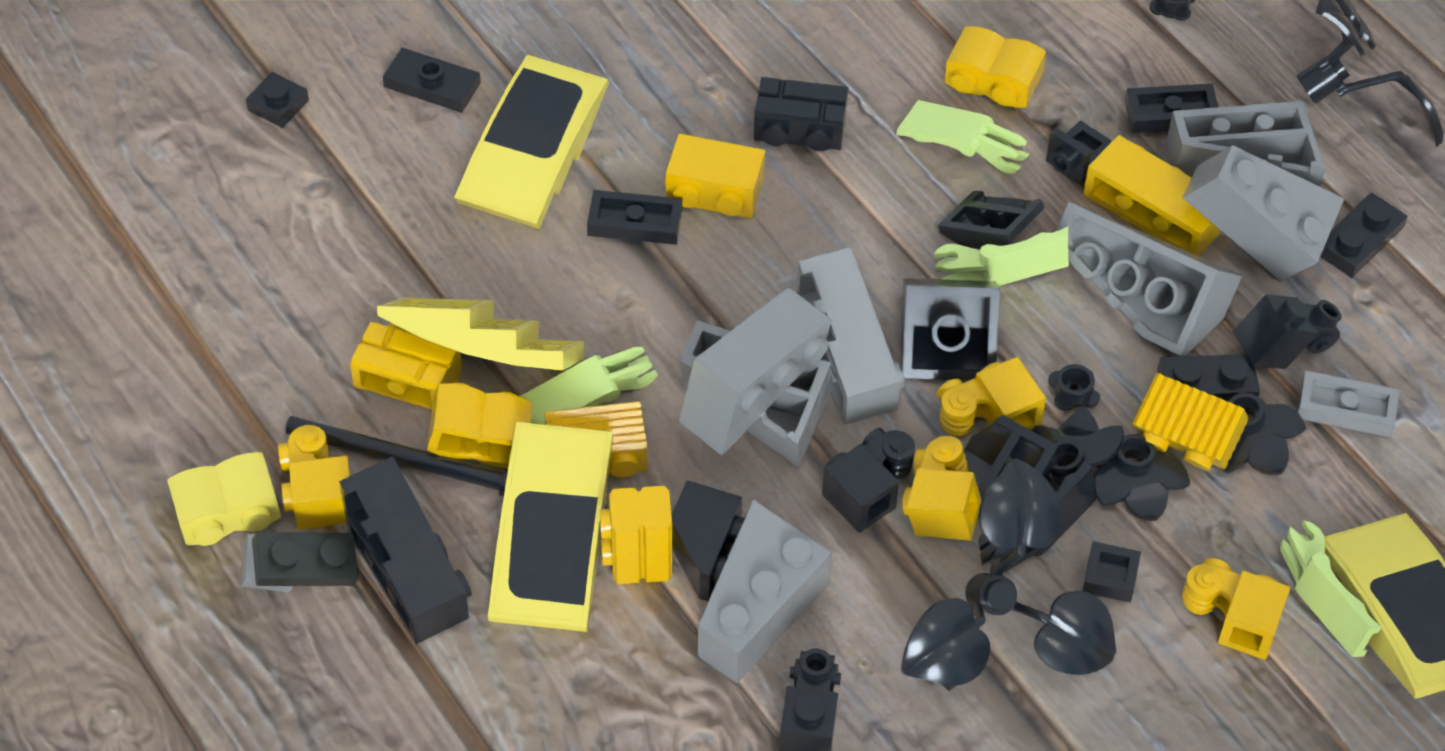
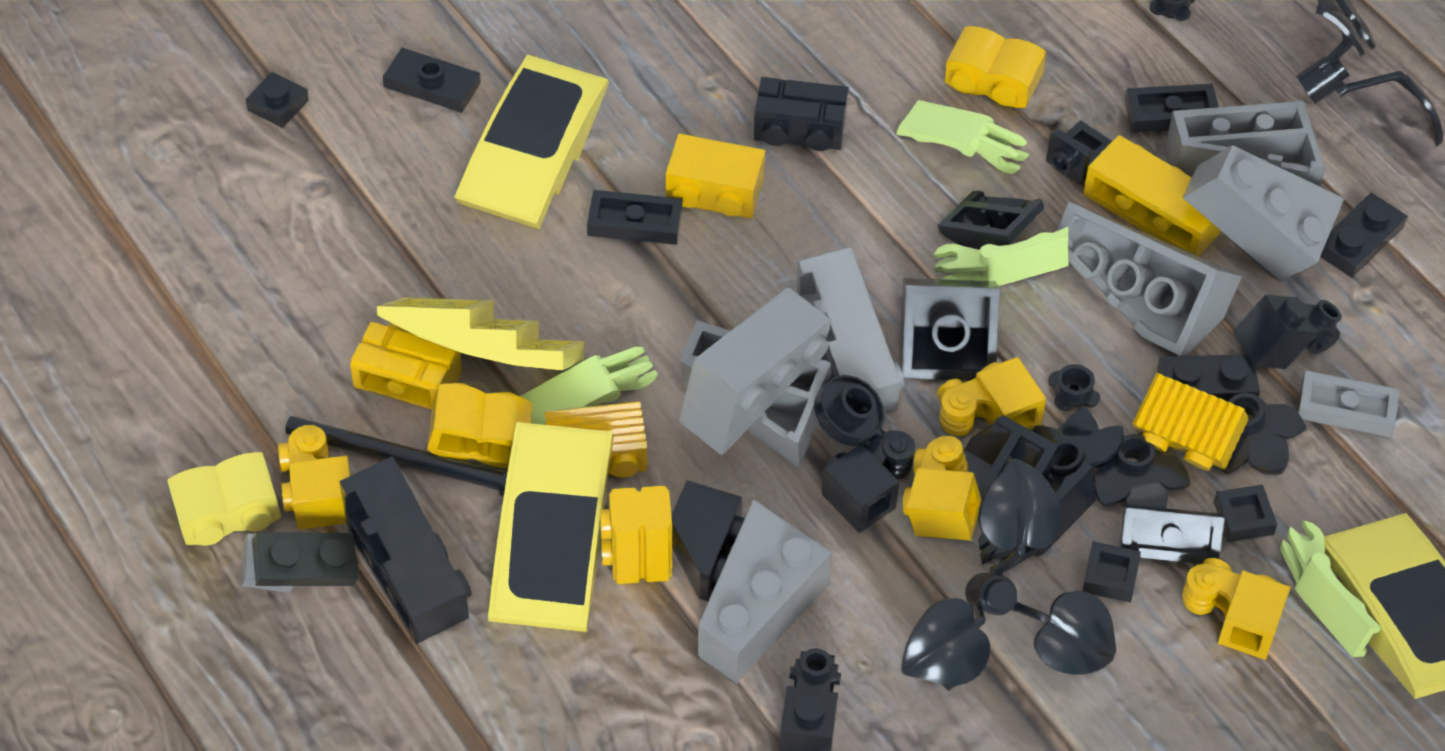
(849, 410): none -> black plate
(1172, 533): none -> plate
(1245, 513): none -> black plate

